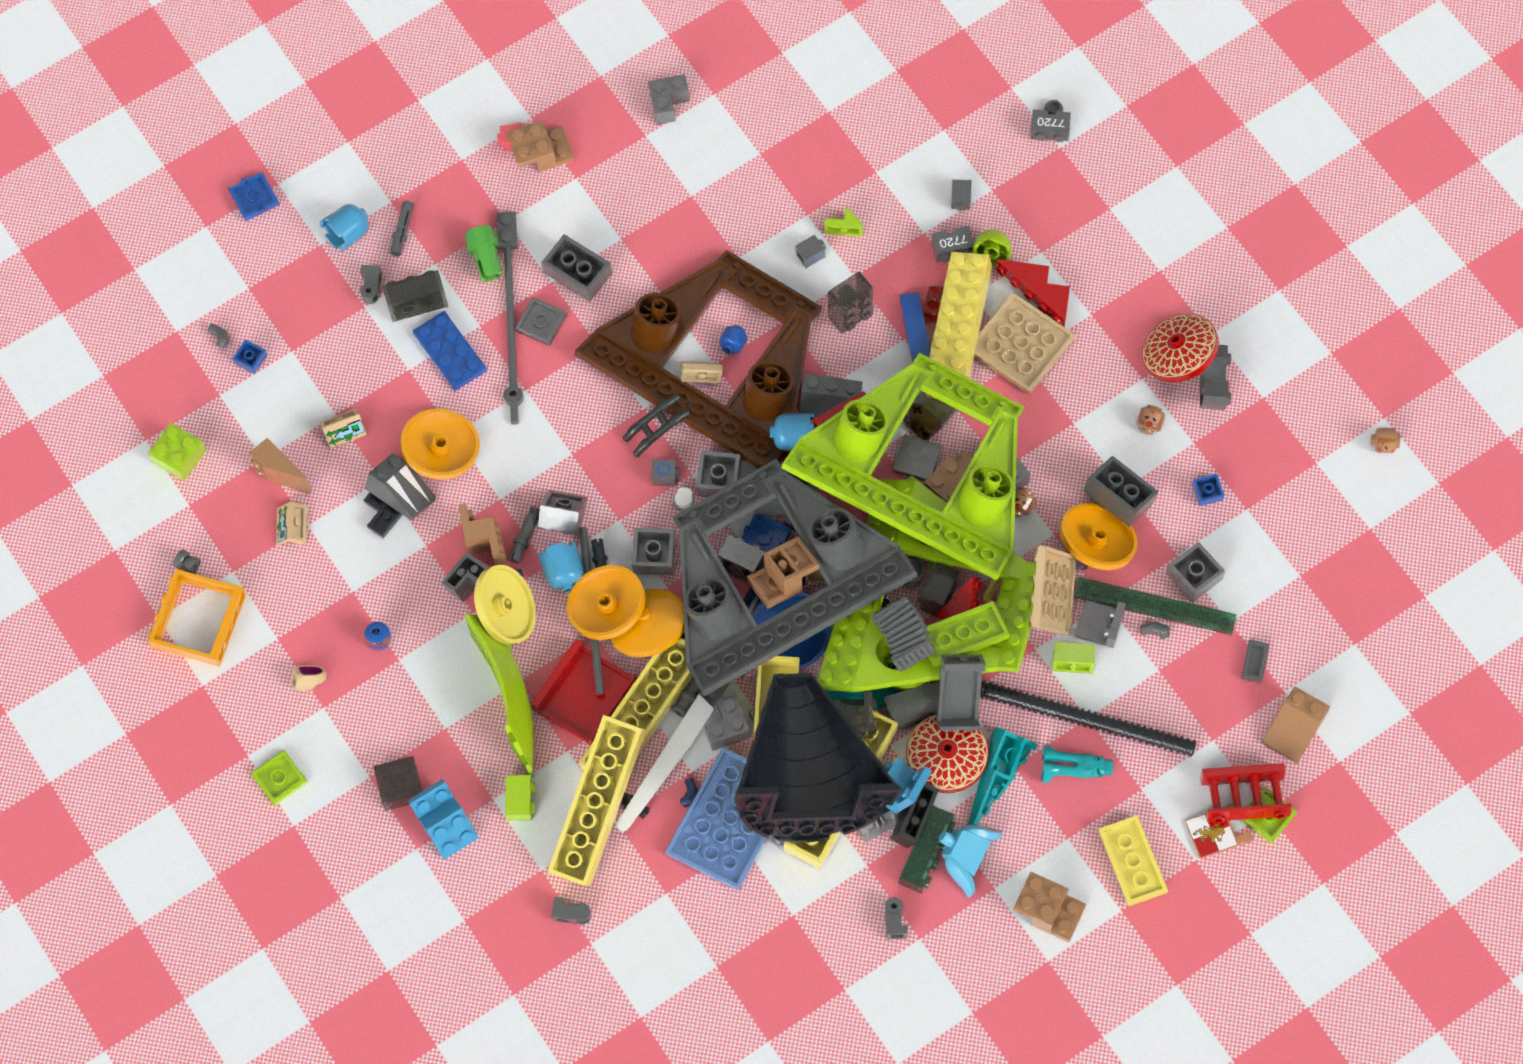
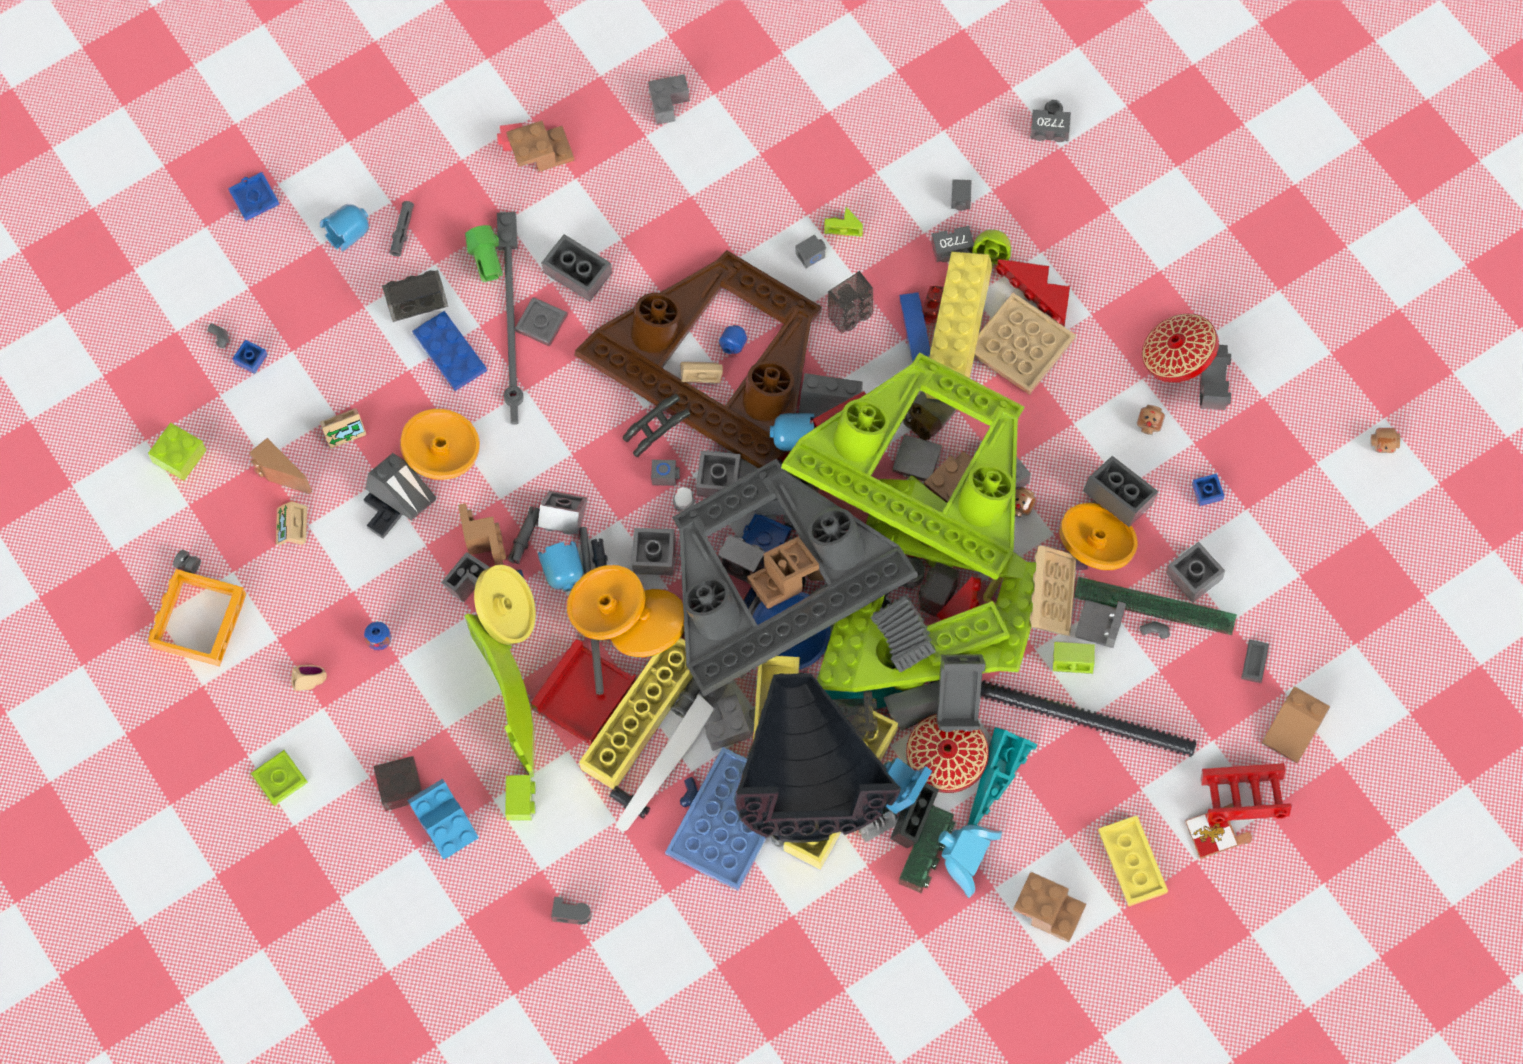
(372, 282): dark grey leg -> none
(596, 801): light yellow brick -> none
(893, 914): dark grey leg -> none
(1085, 765): teal piece -> none
(1269, 827): lime tile -> none

